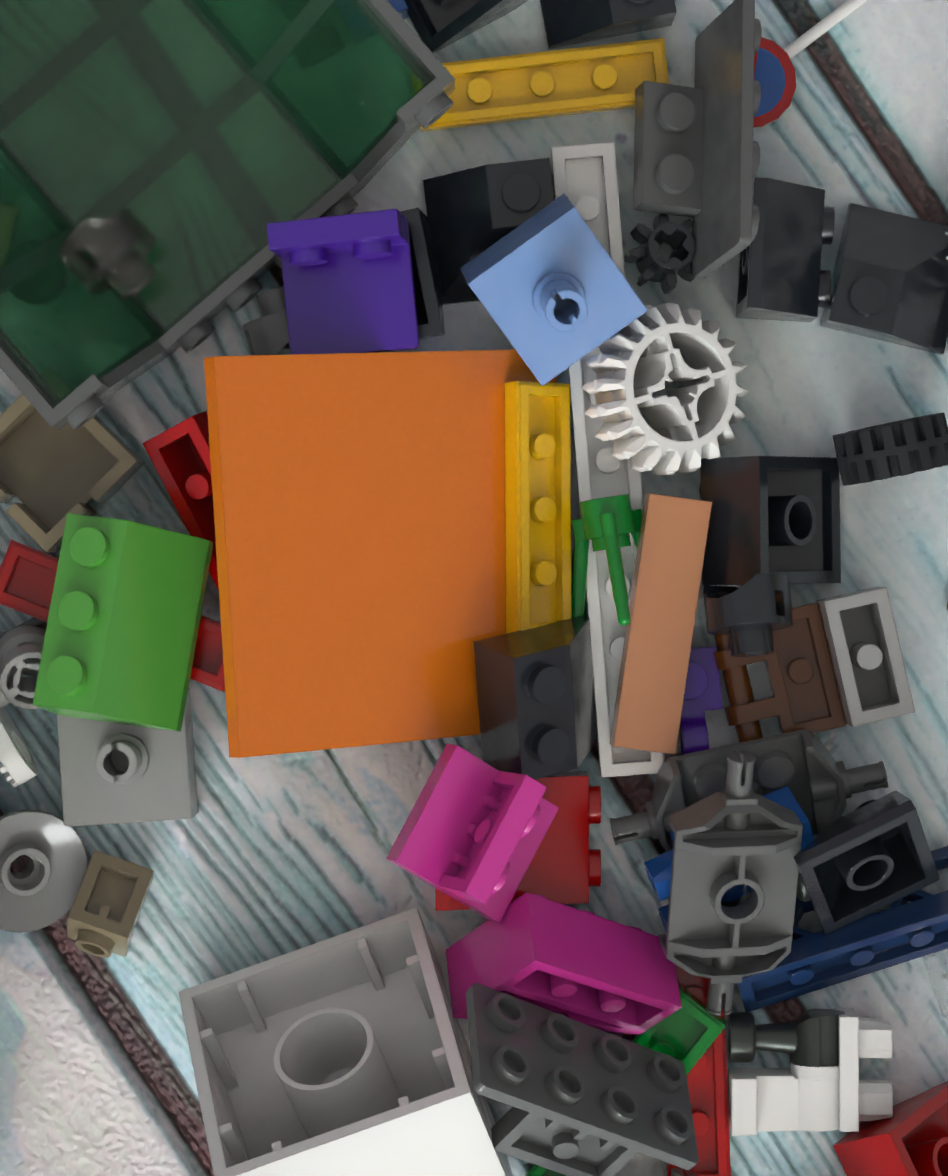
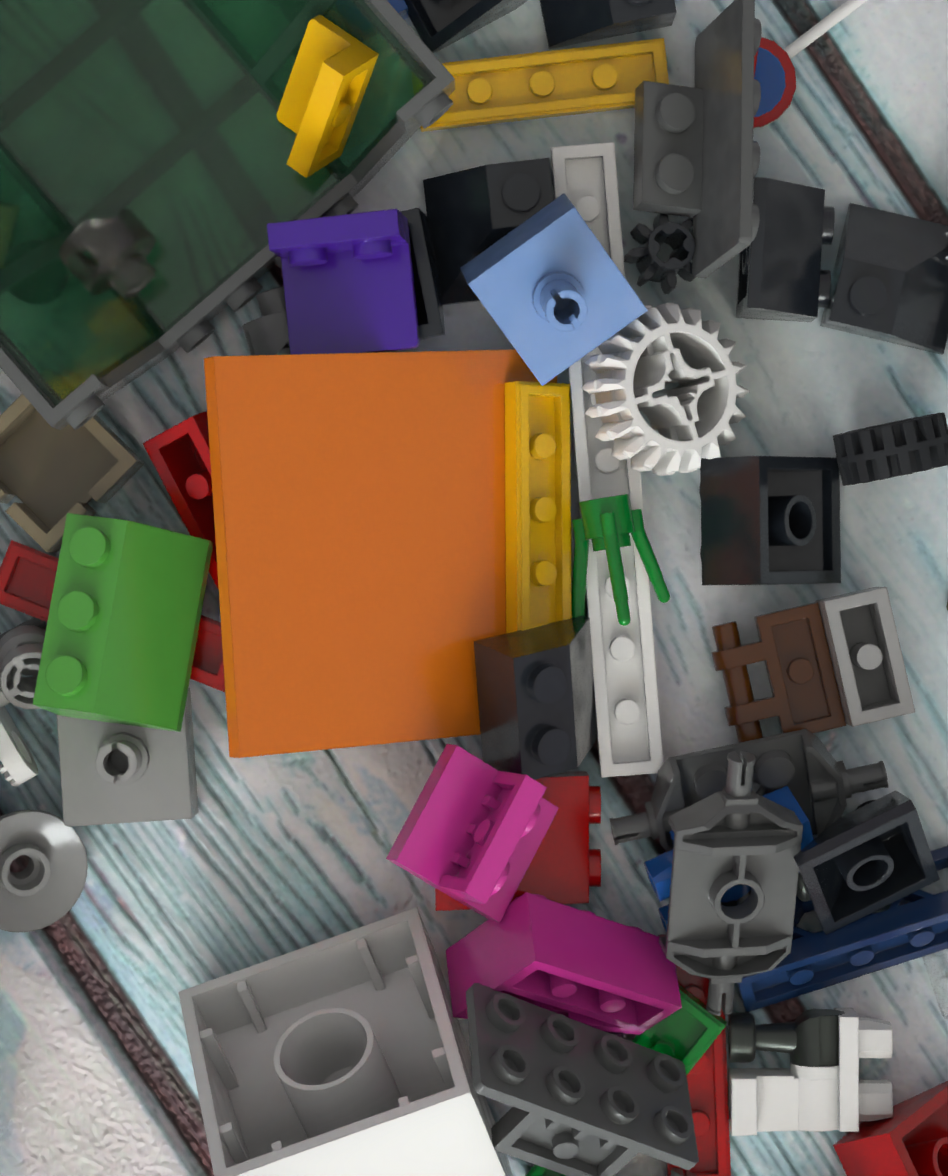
(108, 905): dark tan bracket -> none
(324, 94): none -> yellow panel
(661, 623): nougat tile -> none
(700, 694): dark purple plate -> none
(749, 613): black piece -> none

